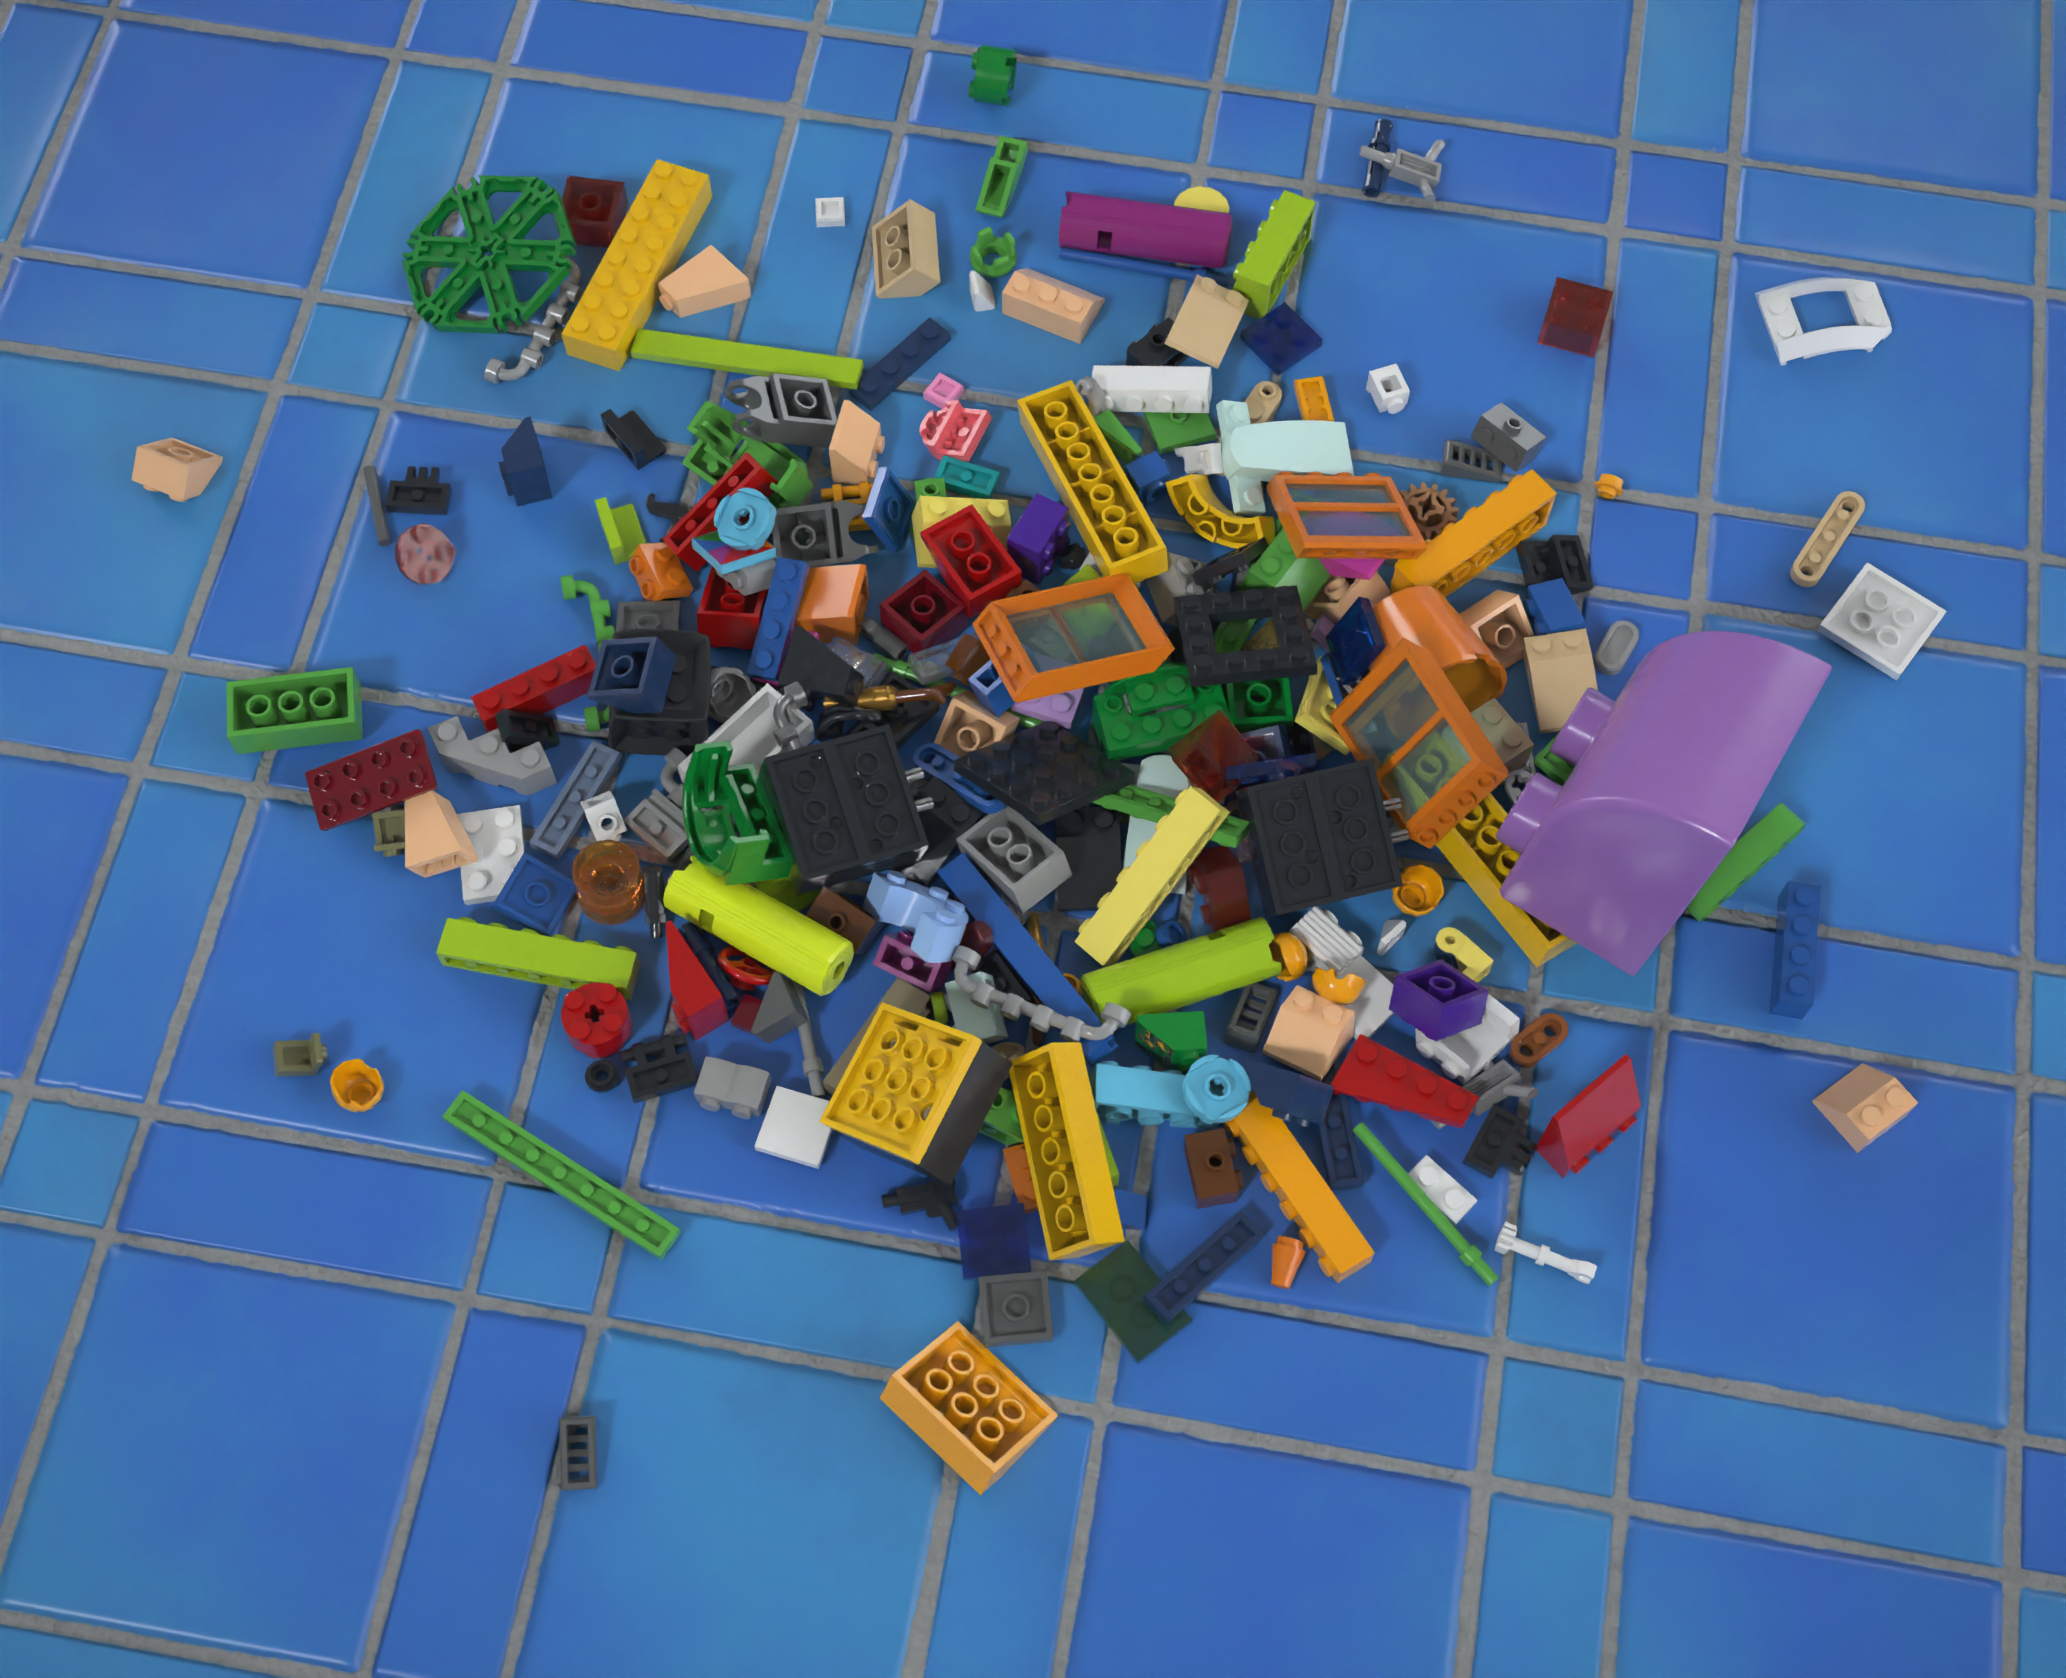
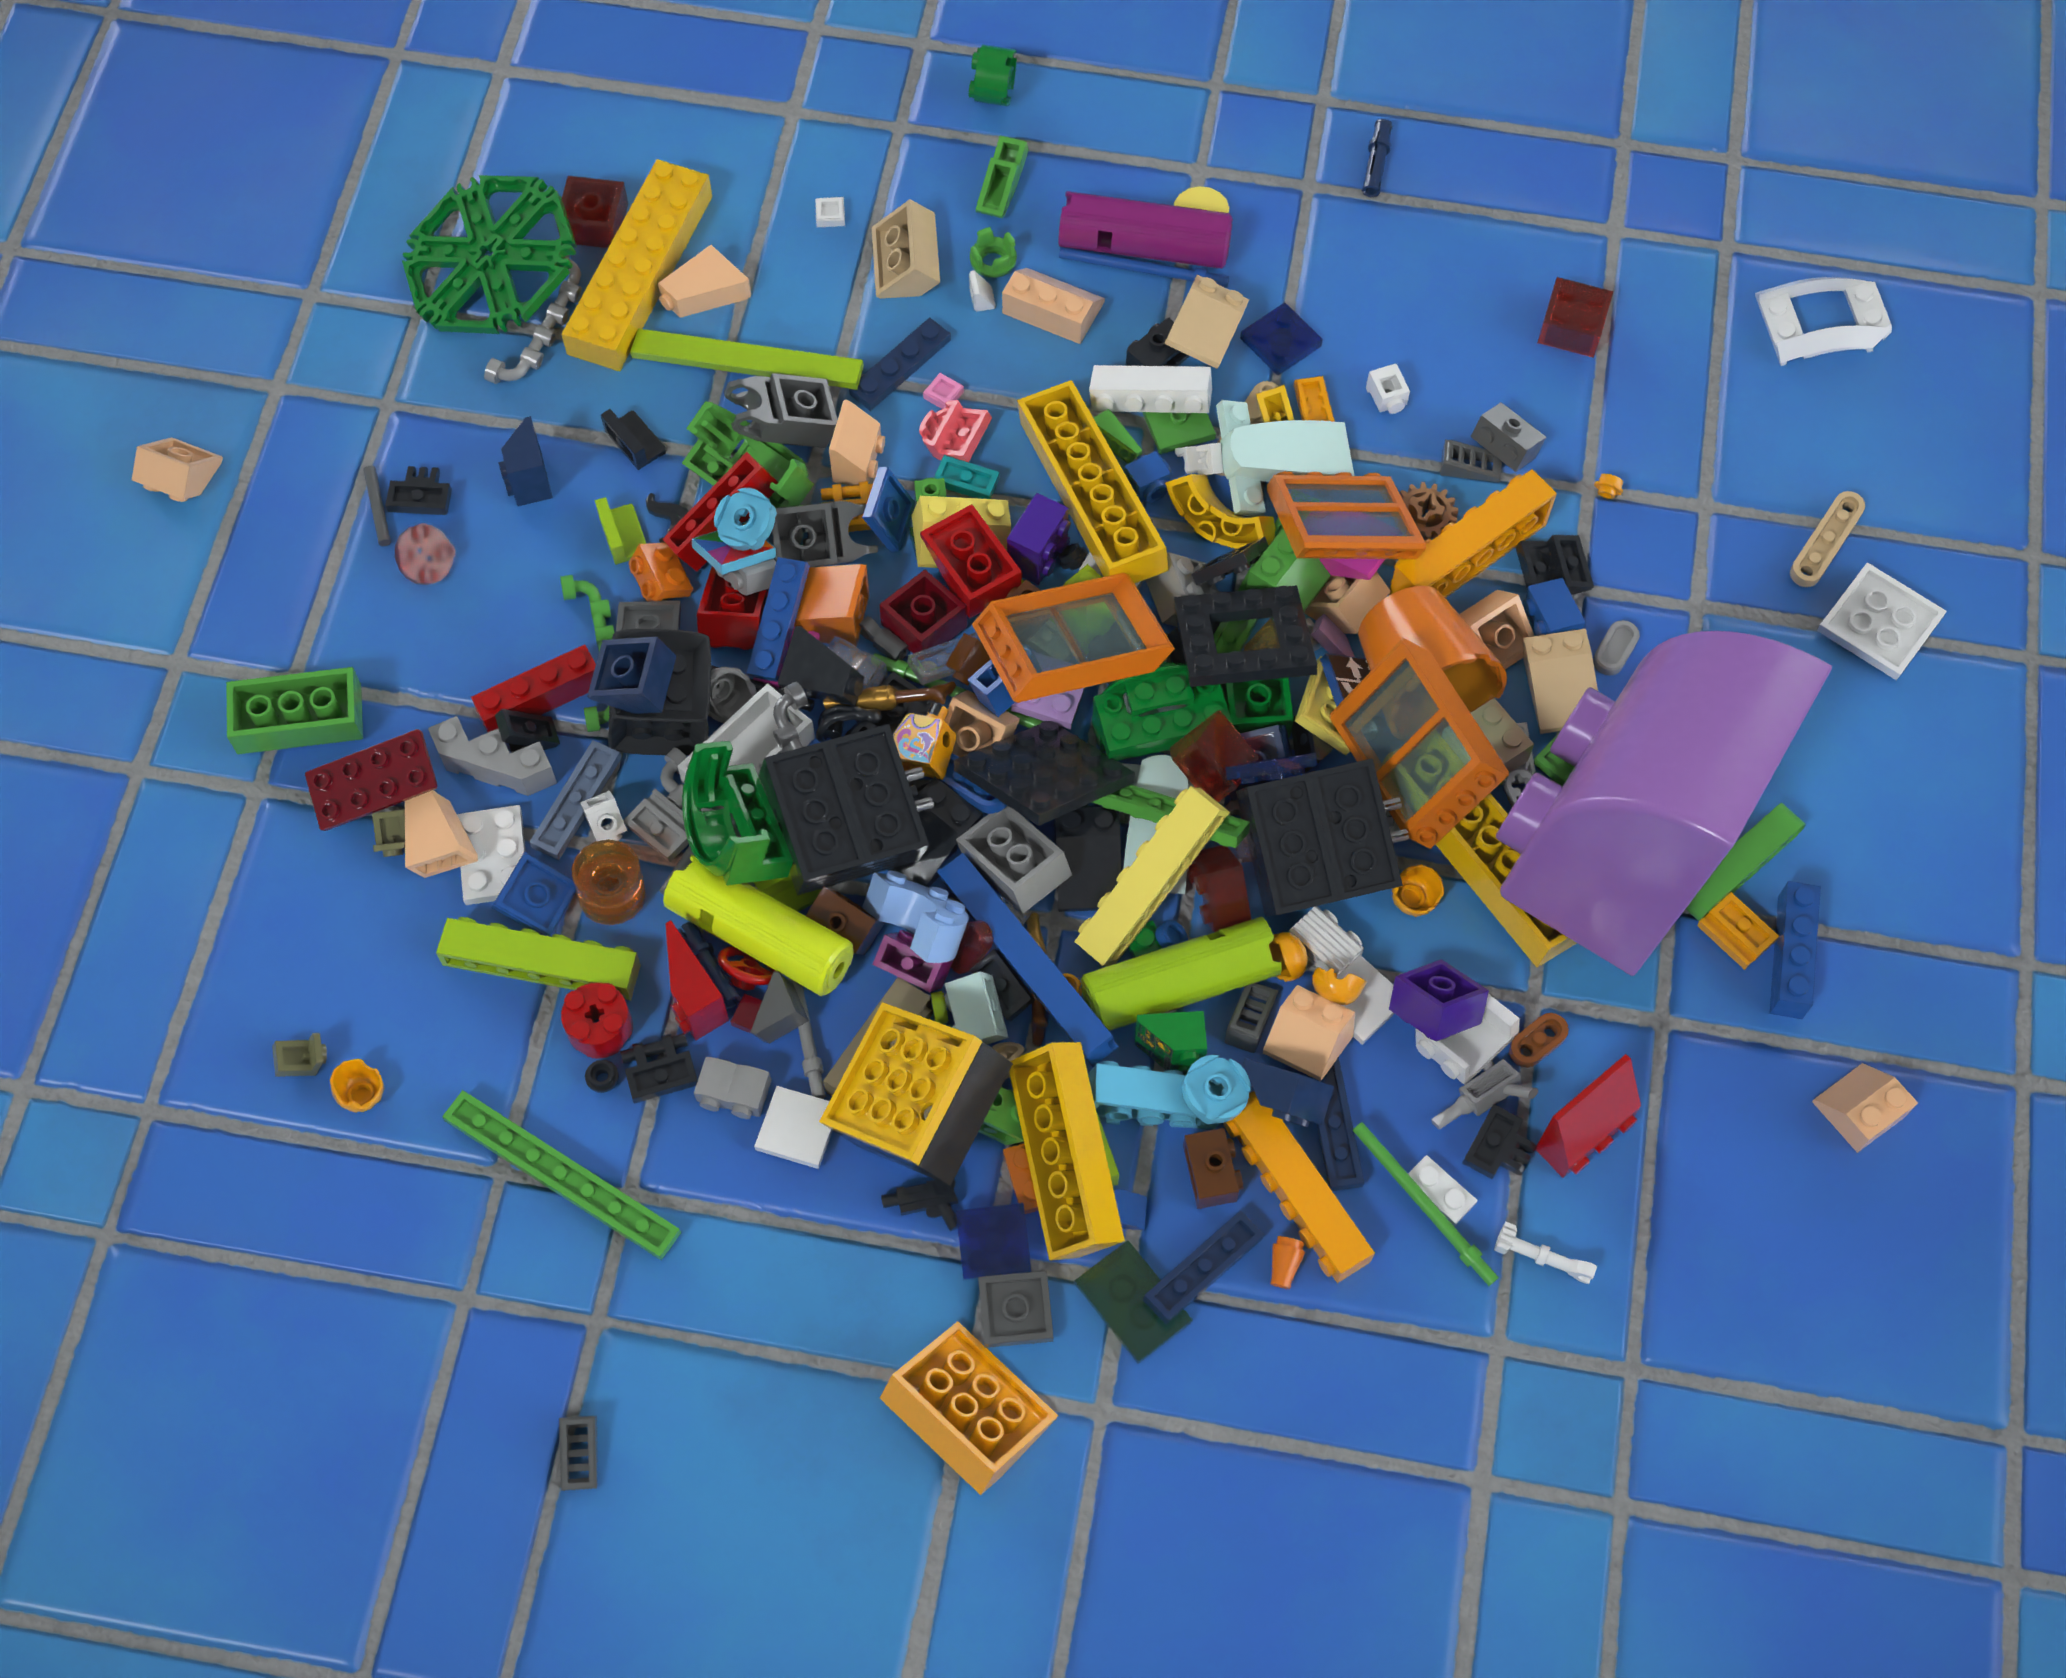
(653, 898): black piece -> none
(926, 741): none -> torso
(1041, 1016): light grey bar -> none
(1090, 388): light grey arm -> none
(1274, 252): lime brick -> none
(1275, 404): none -> yellow slope
(1355, 641): clear blue plate -> none
(1391, 934): white slope -> none
(1394, 1081): red wing -> none
(1410, 167): light grey piece -> none
(1462, 953): light yellow leg -> none
(1738, 930): none -> light orange plate

